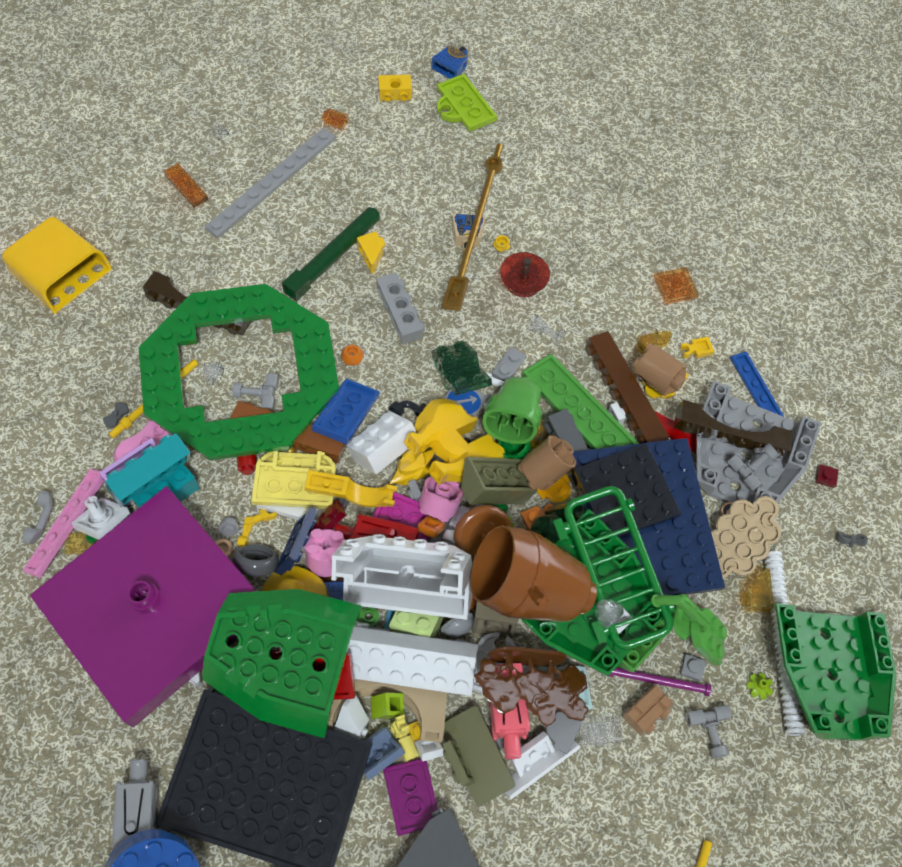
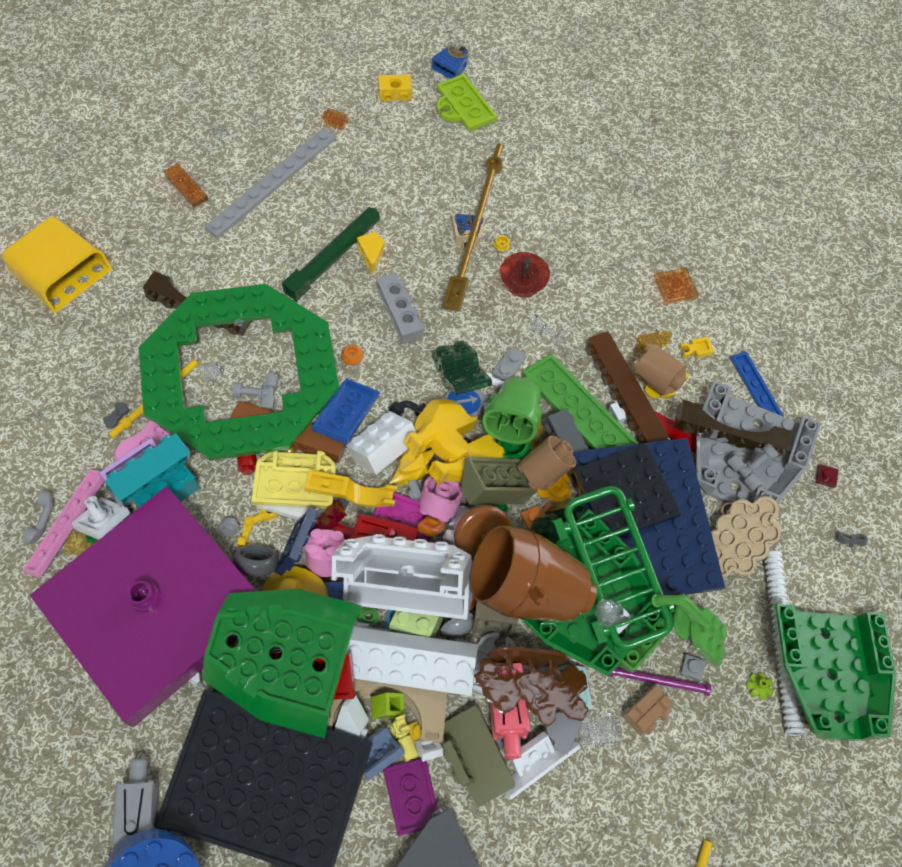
(226, 546): light nougat tile -> none
(709, 721): light grey bar -> none
(759, 594): clear yellow slope -> none

